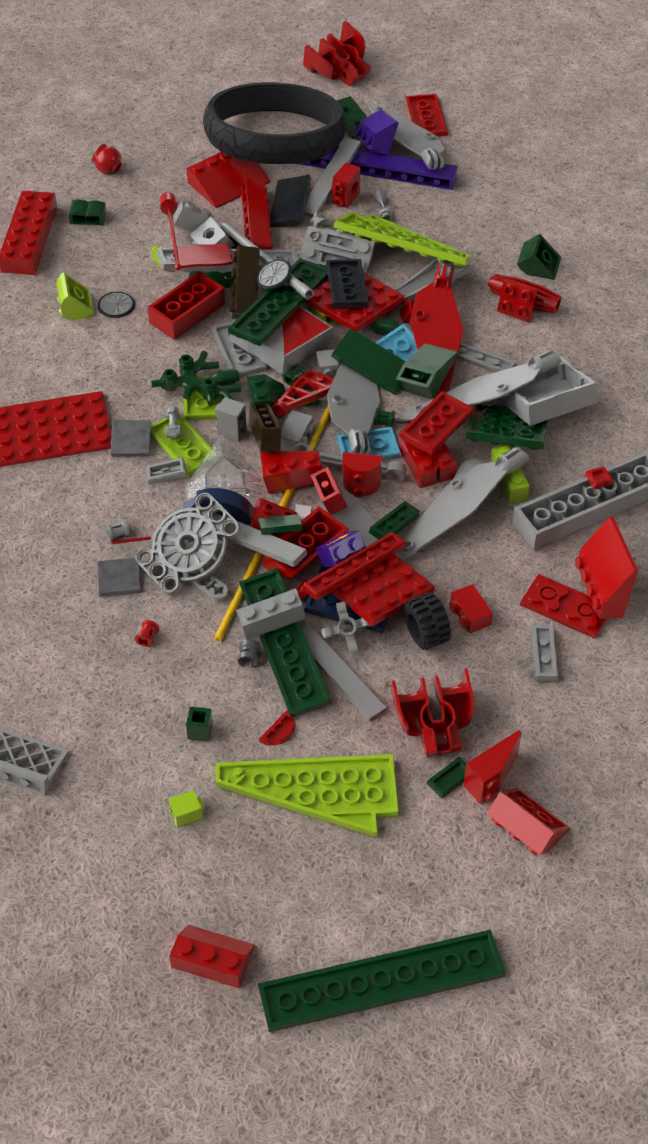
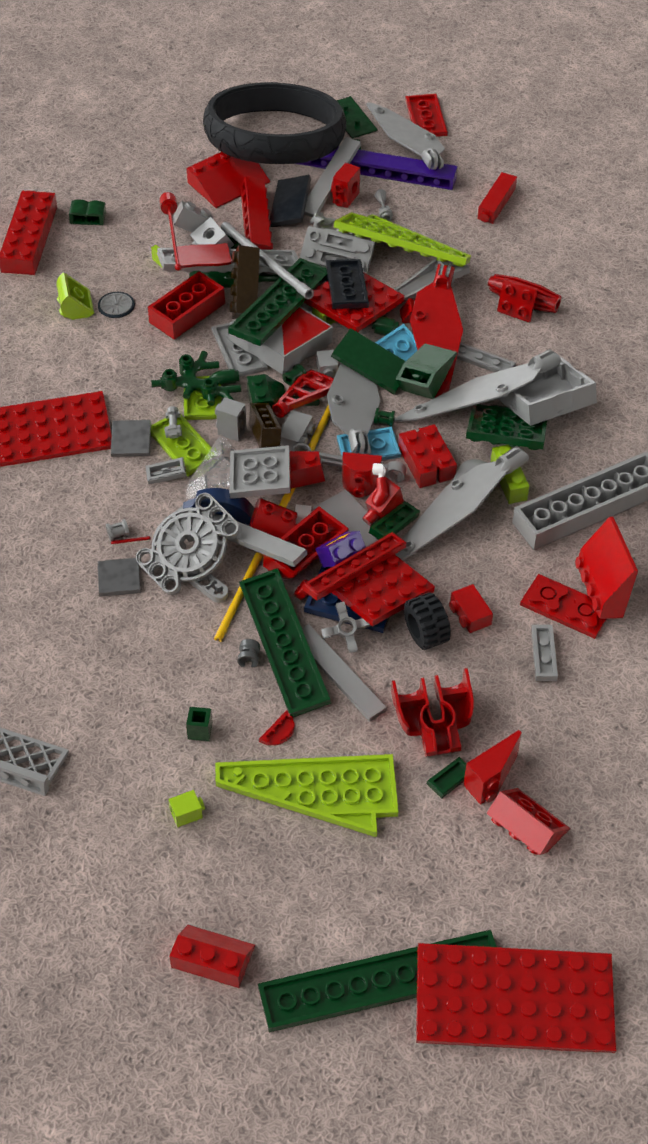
(107, 159): red piece -> none
(146, 635): red bush -> none
(260, 472): none -> light grey plate
(271, 614): light grey brick -> none
(274, 274): light grey wheel -> none
(280, 524): dark green tile -> none
(329, 491): red brick -> none
(339, 58): red piece -> none
(377, 131): dark purple slope -> none
(384, 497): none -> red torso
(436, 422): red piece -> none
(497, 197): none -> red brick
(515, 998): none -> red plate
(539, 258): dark green slope -> none
(599, 477): red tile -> none

